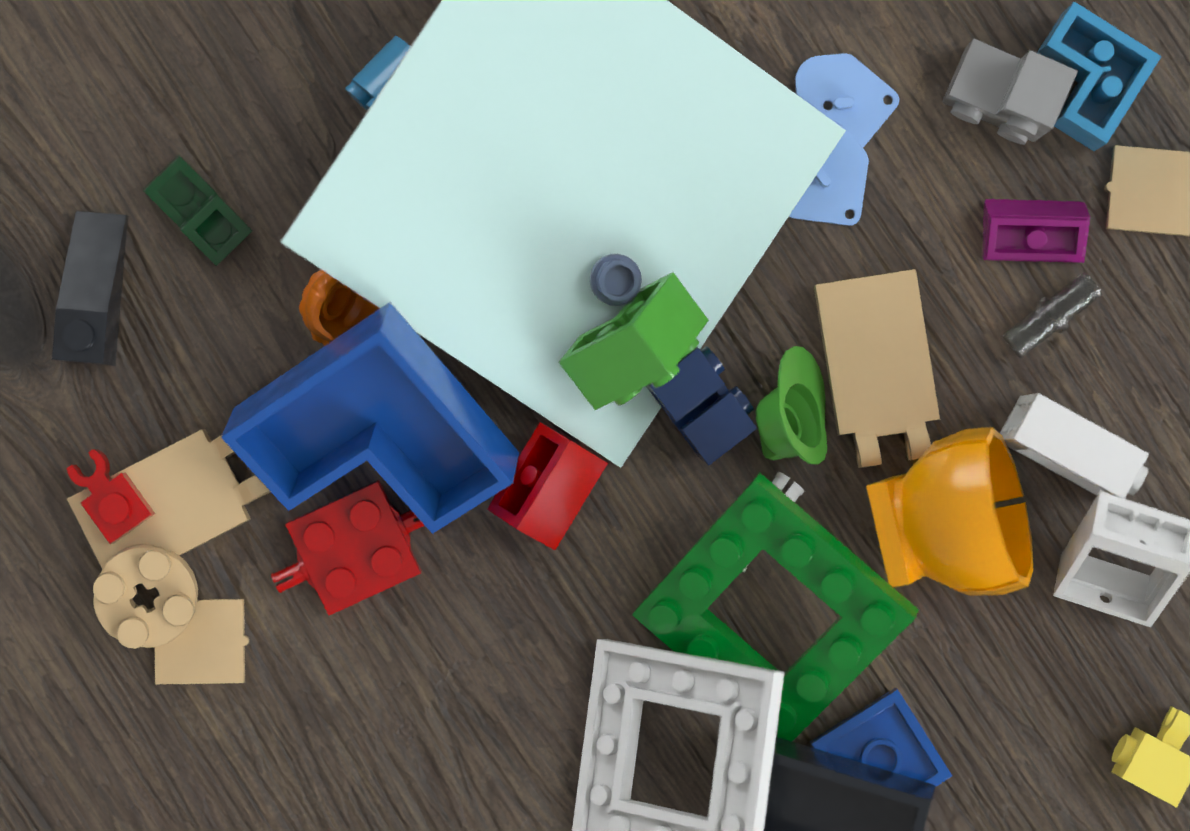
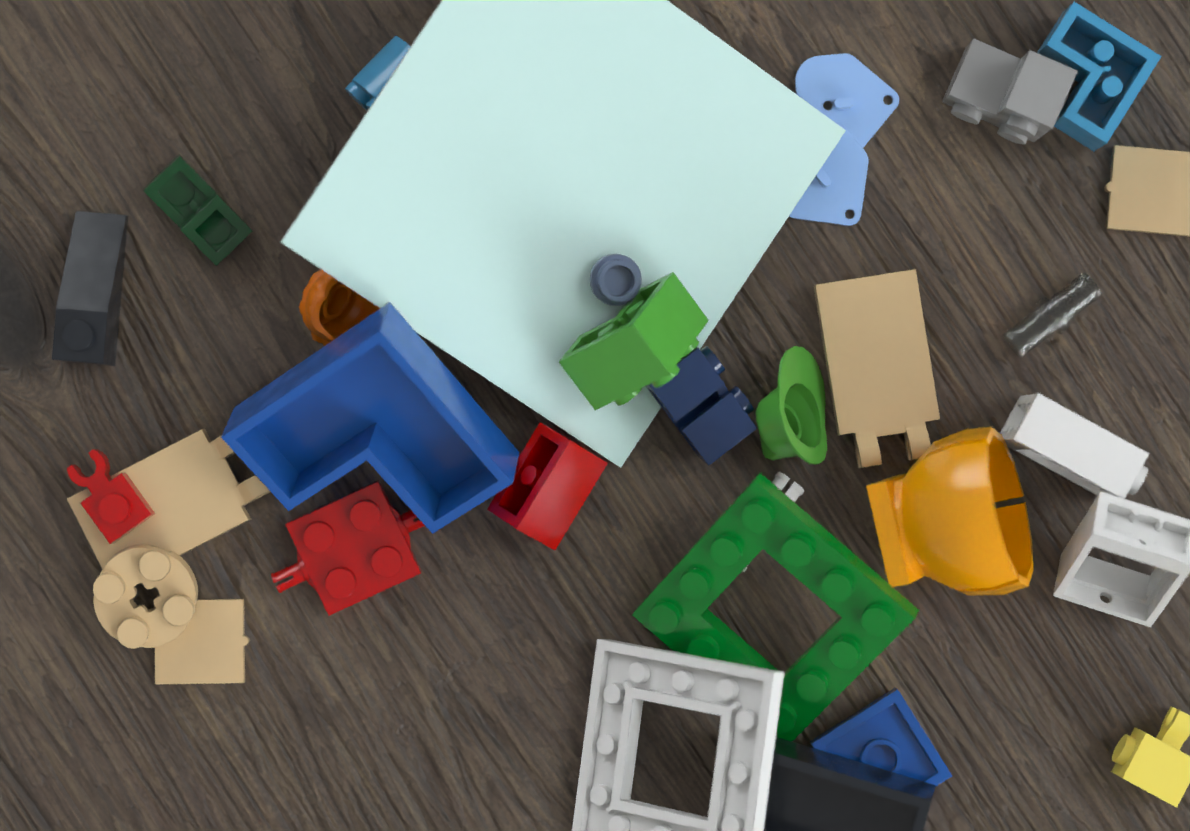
(1035, 230): magenta slope -> none

